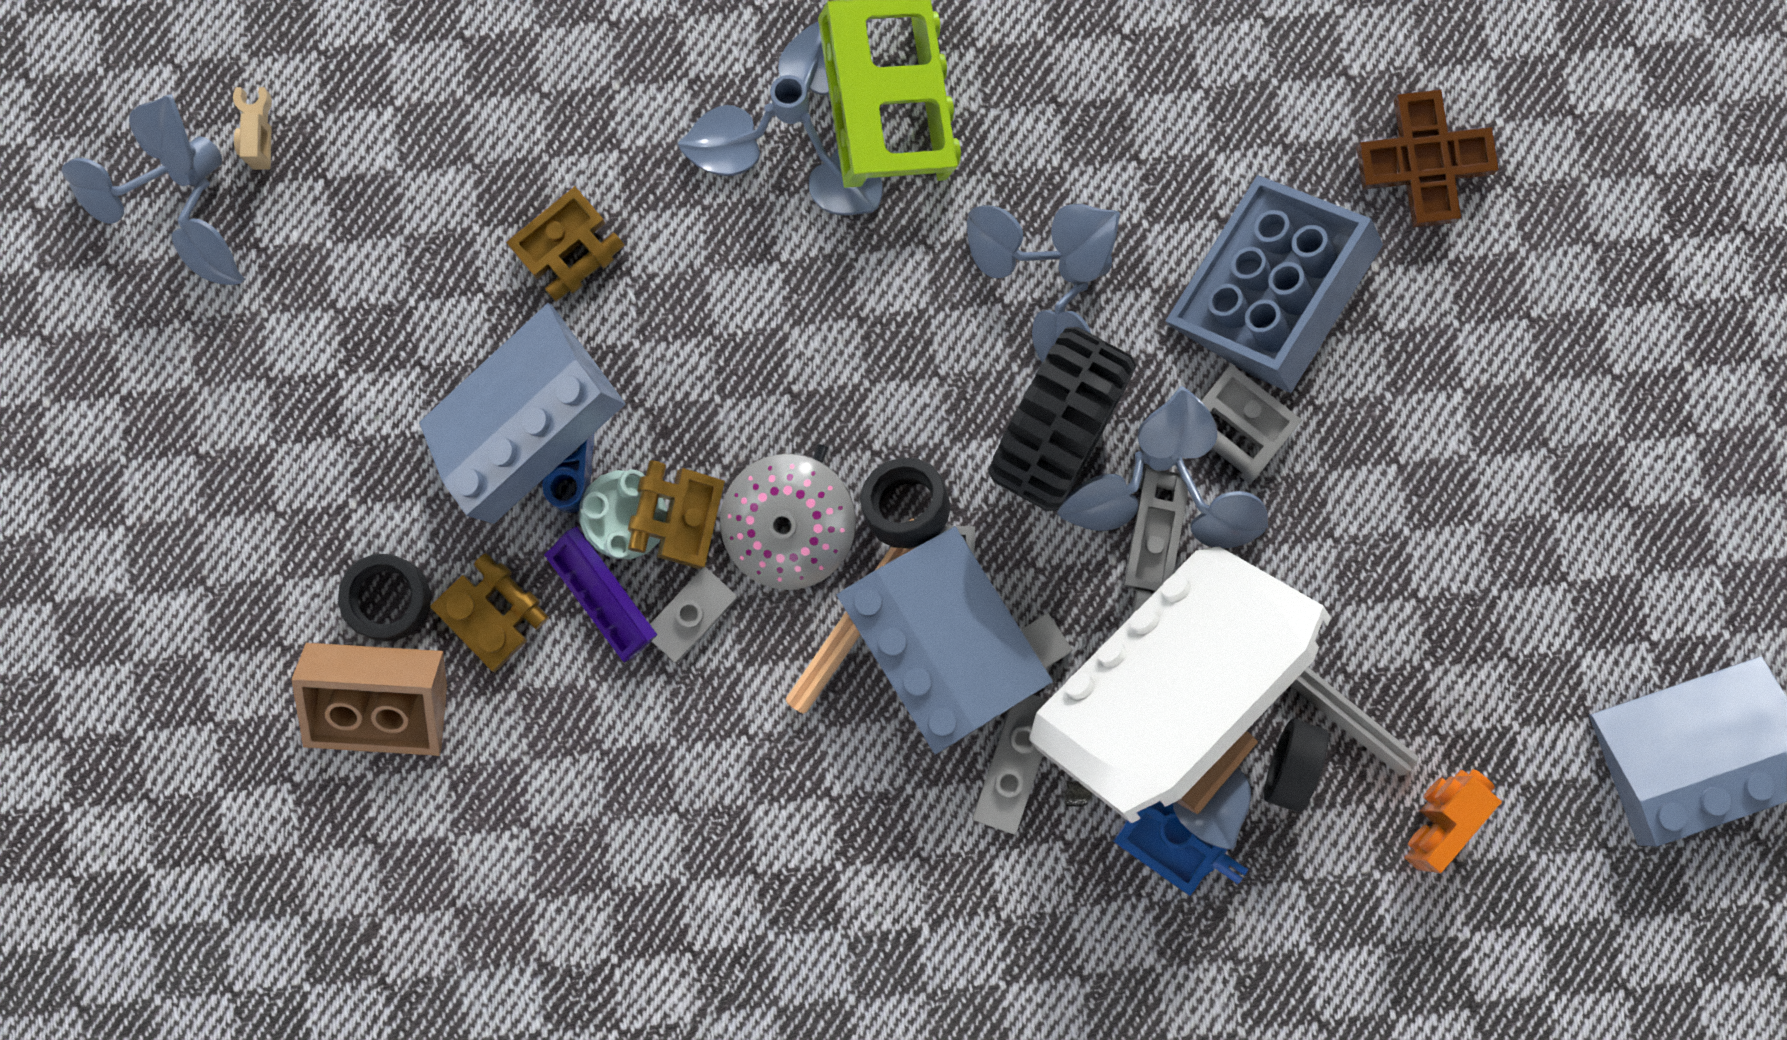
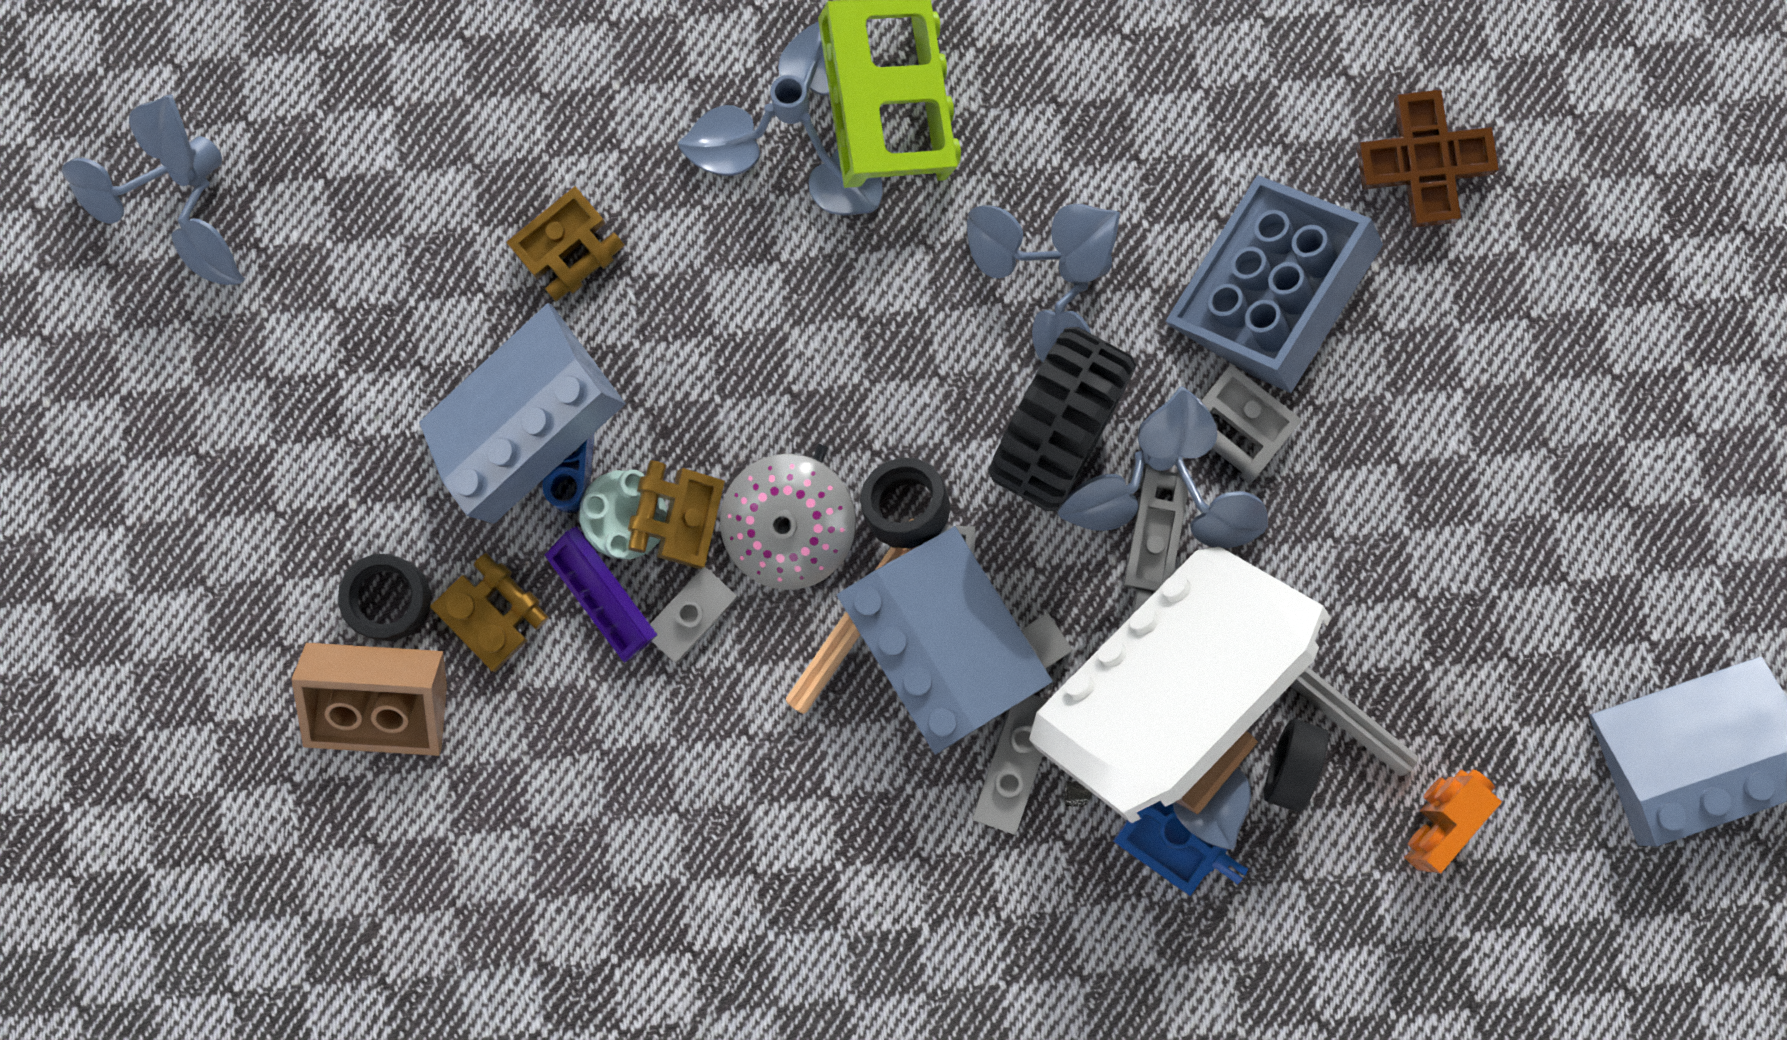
(253, 137): tan plate -> none

